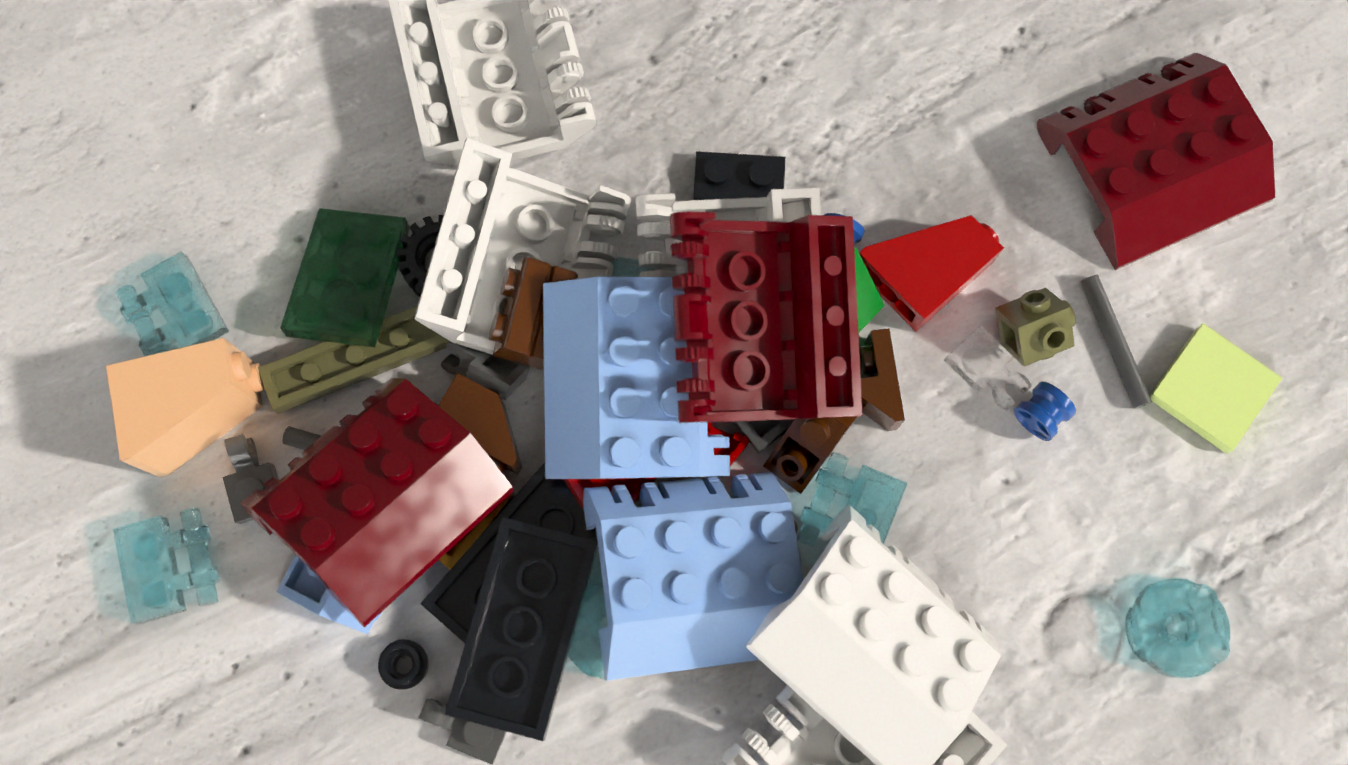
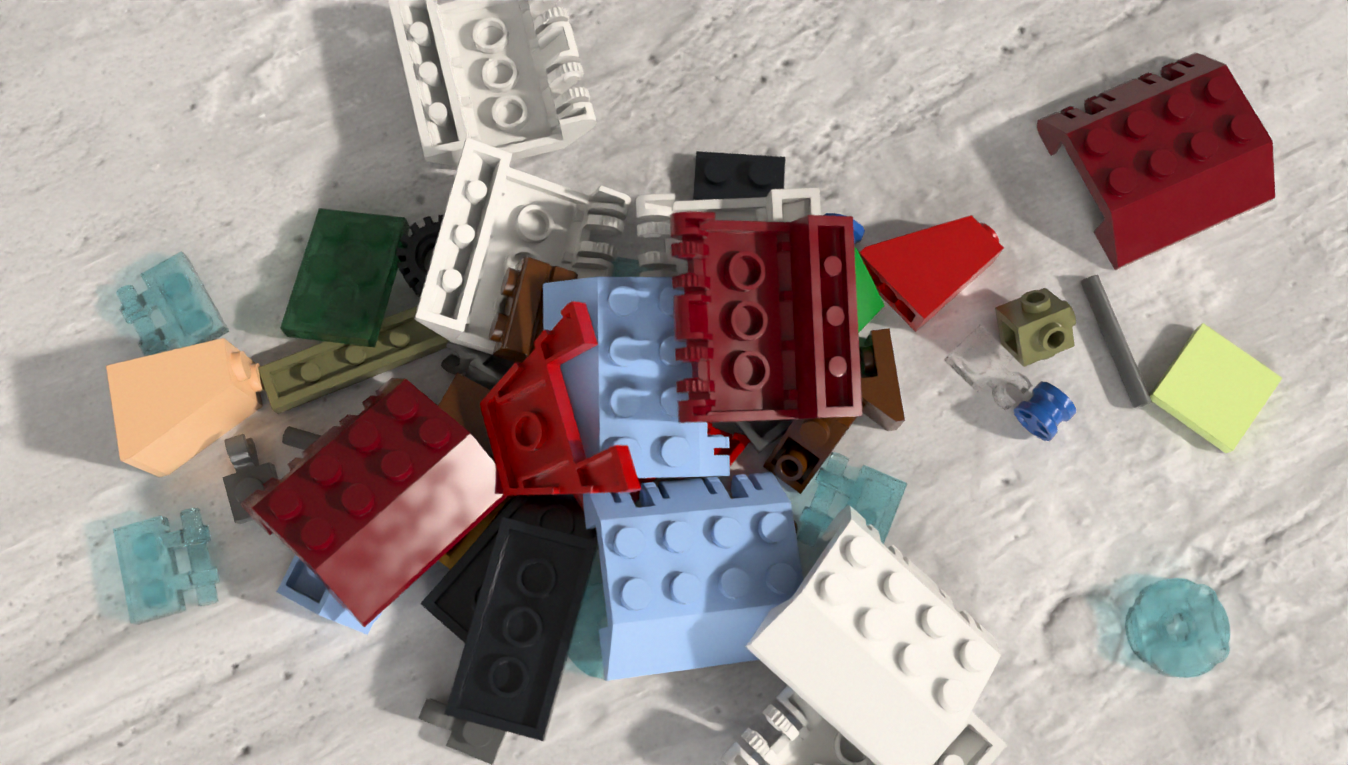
(388, 662): black plate -> none
(535, 425): none -> red wing

